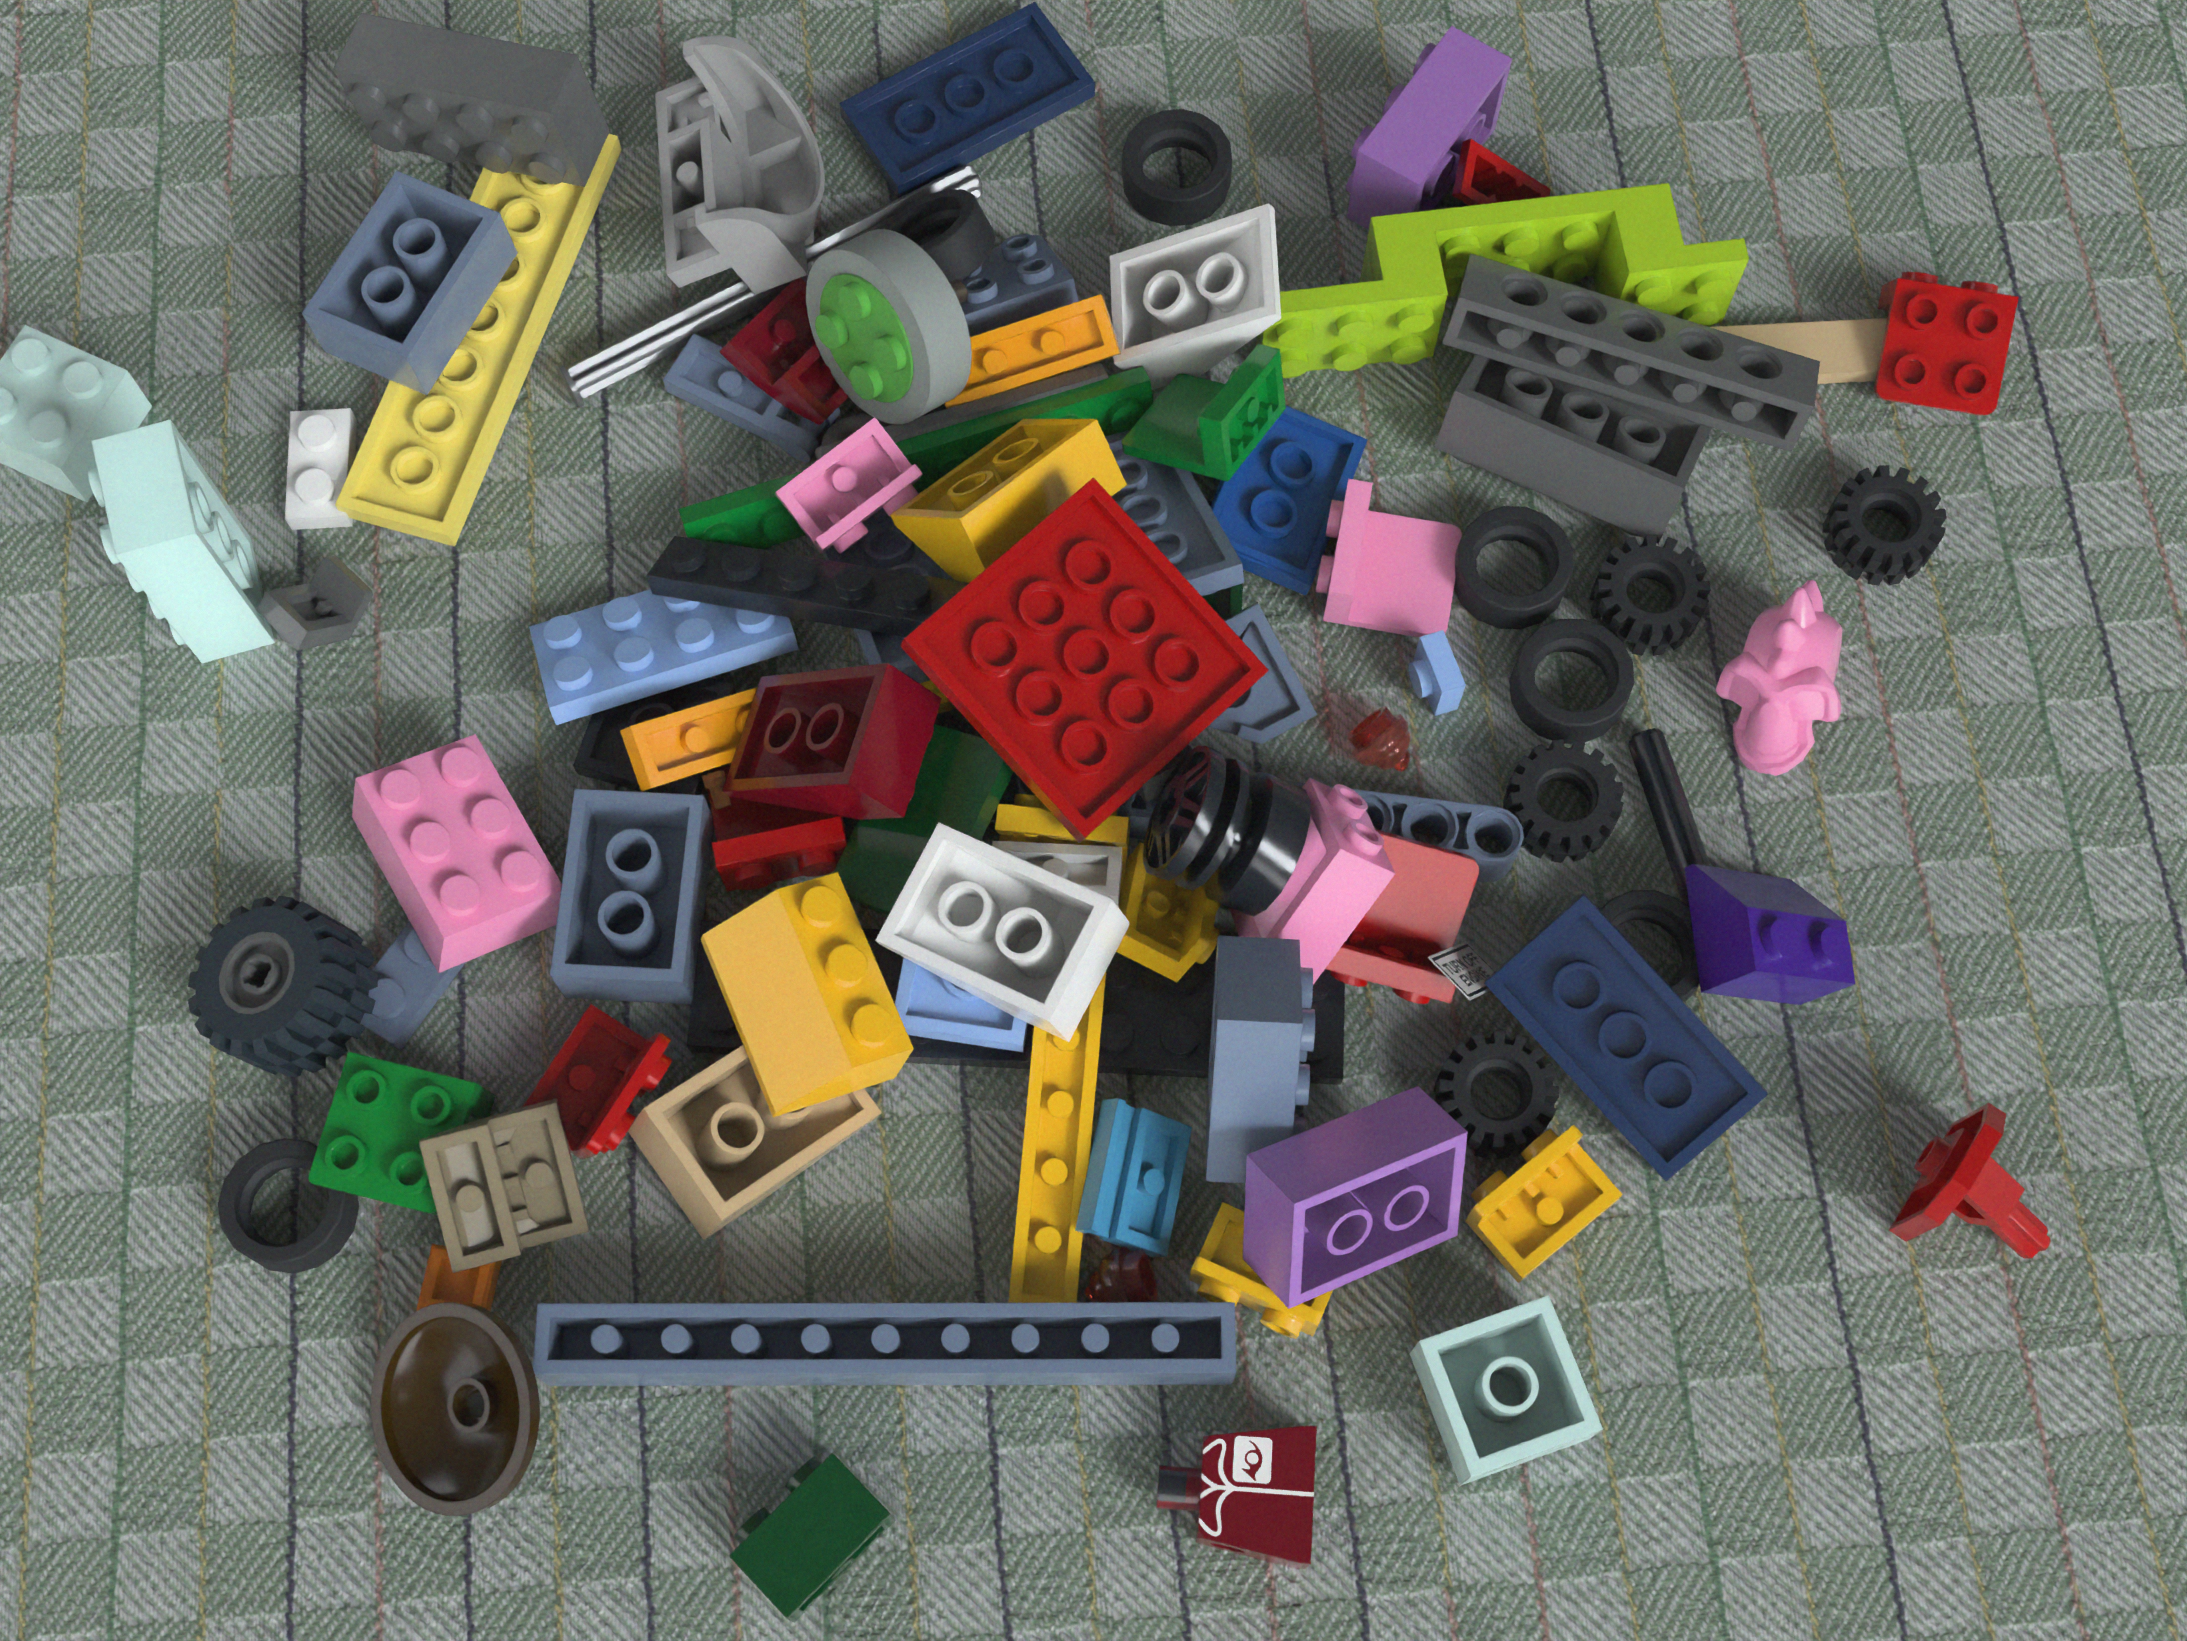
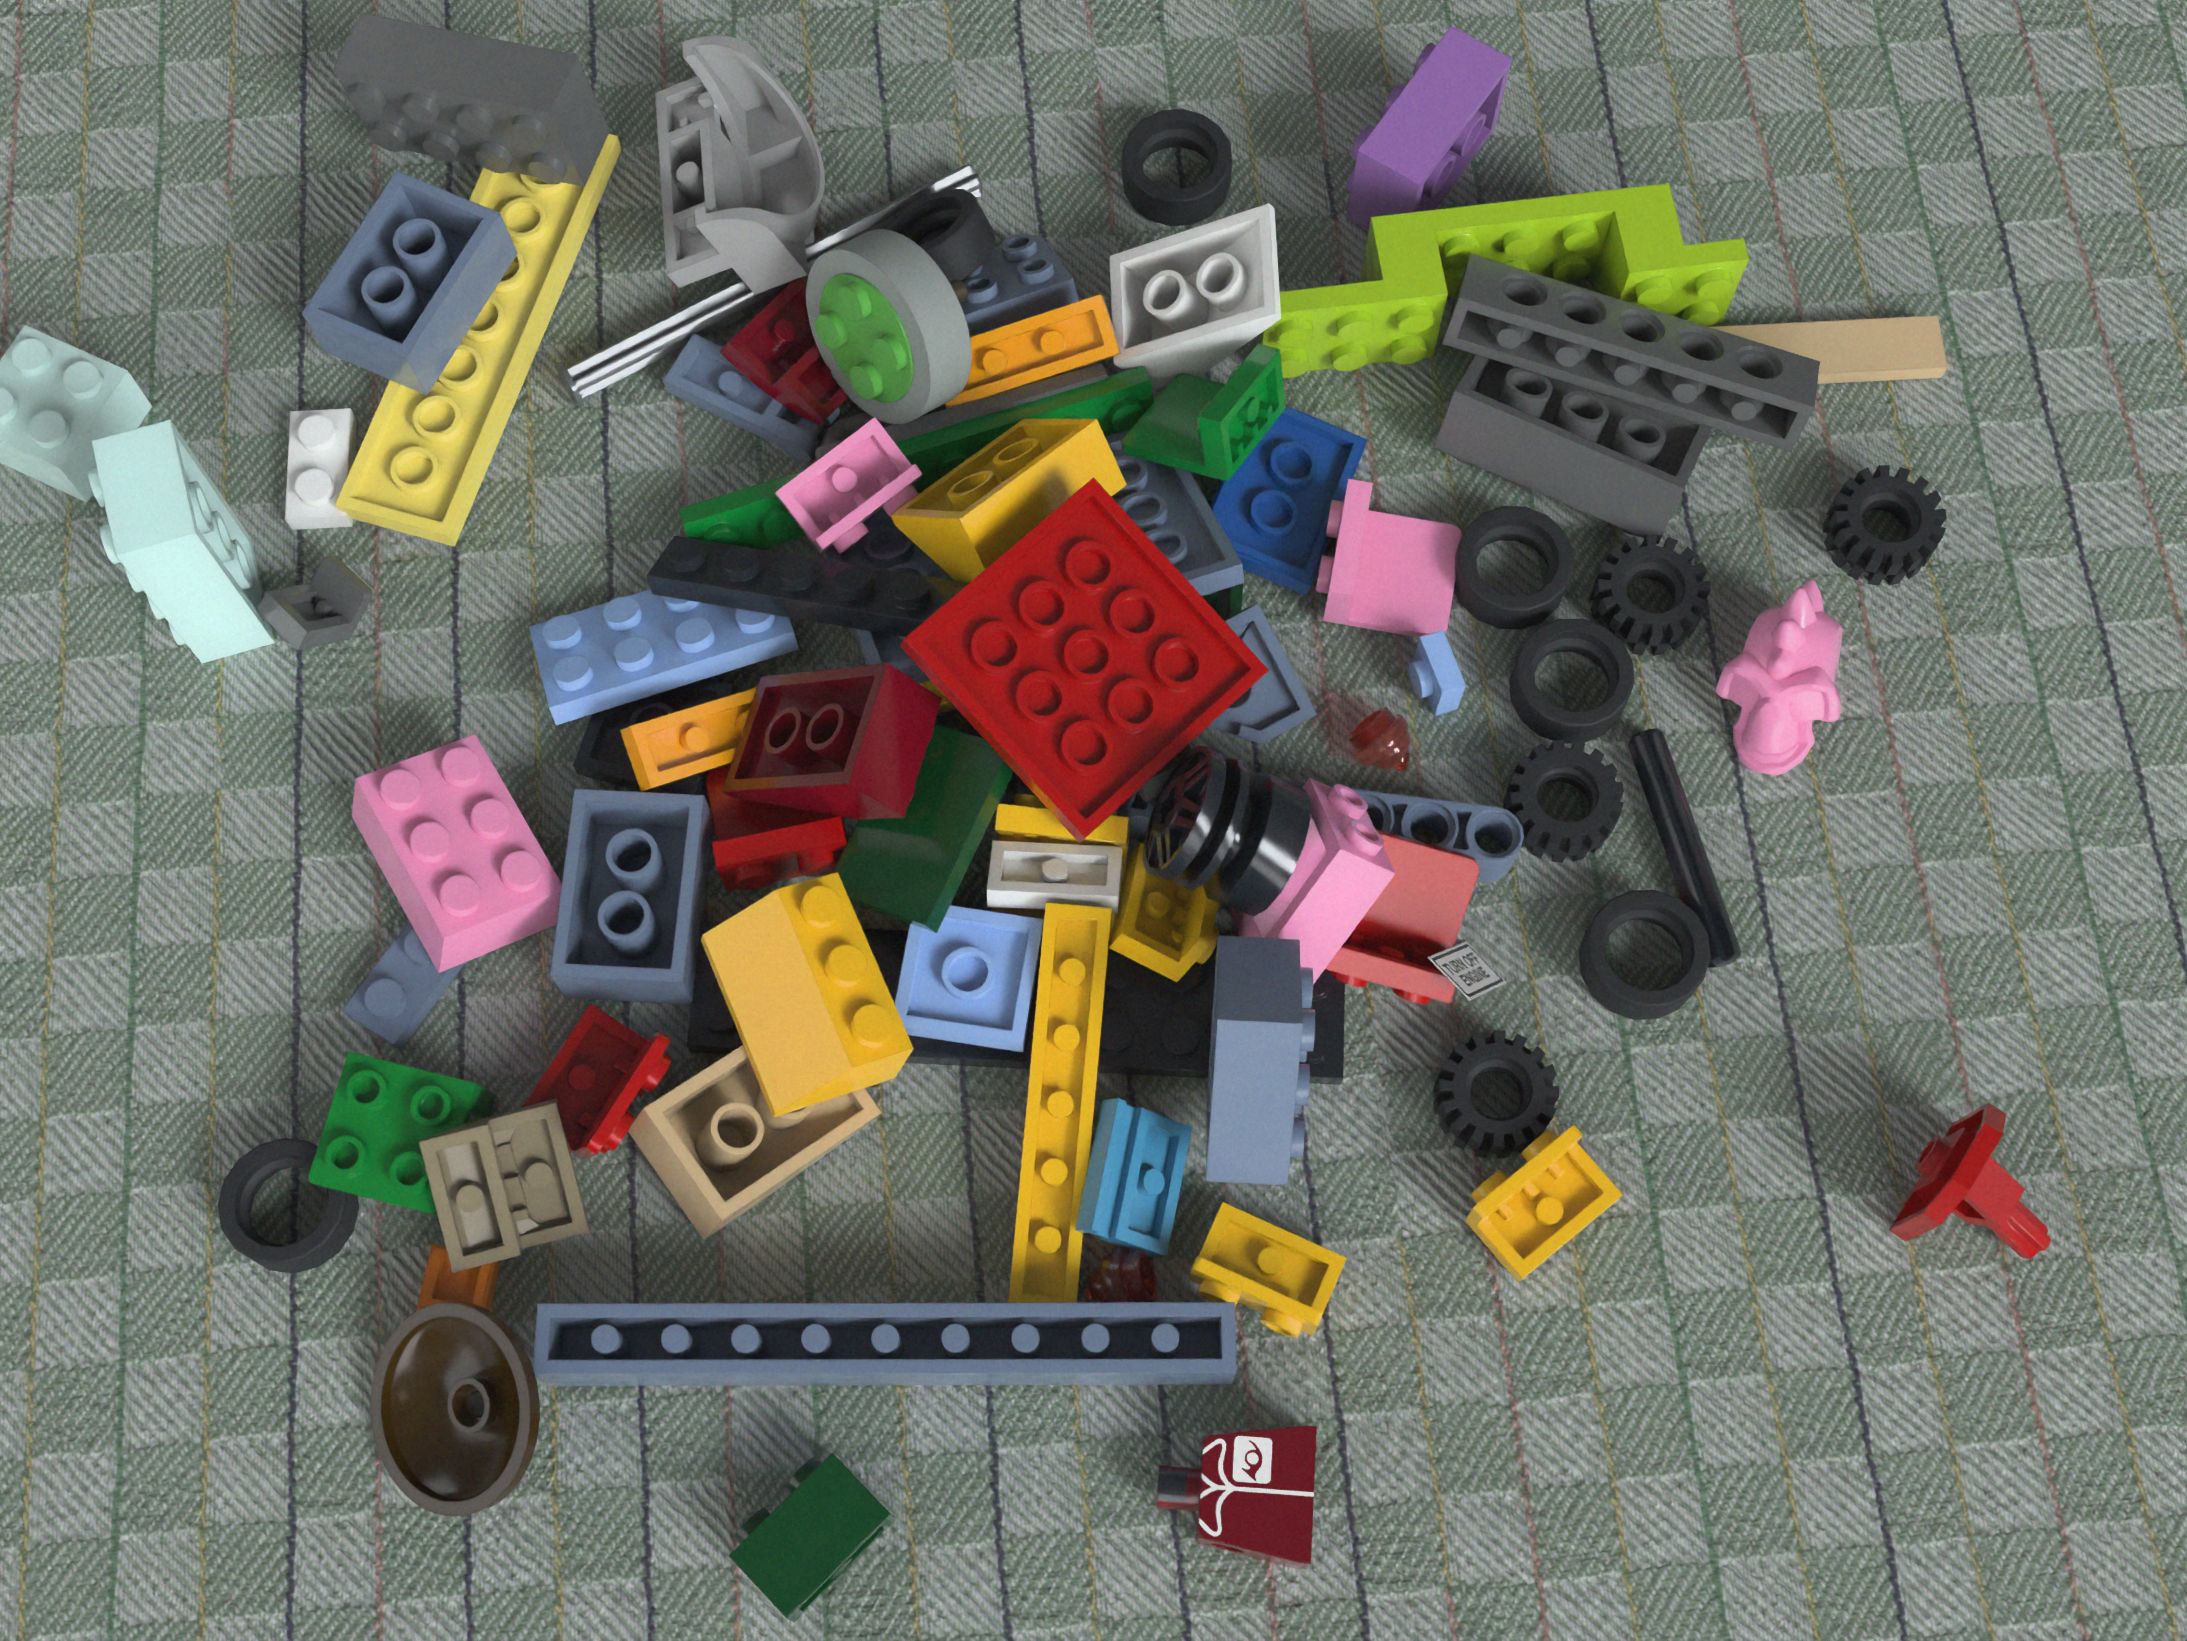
(282, 986): black wheel -> none
(715, 783): reddish brown piece -> none
(967, 99): dark blue plate -> none
(1005, 930): white slope -> none
(1353, 1195): medium lavender brick -> none
(1488, 178): red slope -> none
(1505, 1390): light aqua brick -> none
(1625, 1037): dark blue plate -> none
(1765, 937): dark purple slope -> none
(1944, 343): red bracket -> none

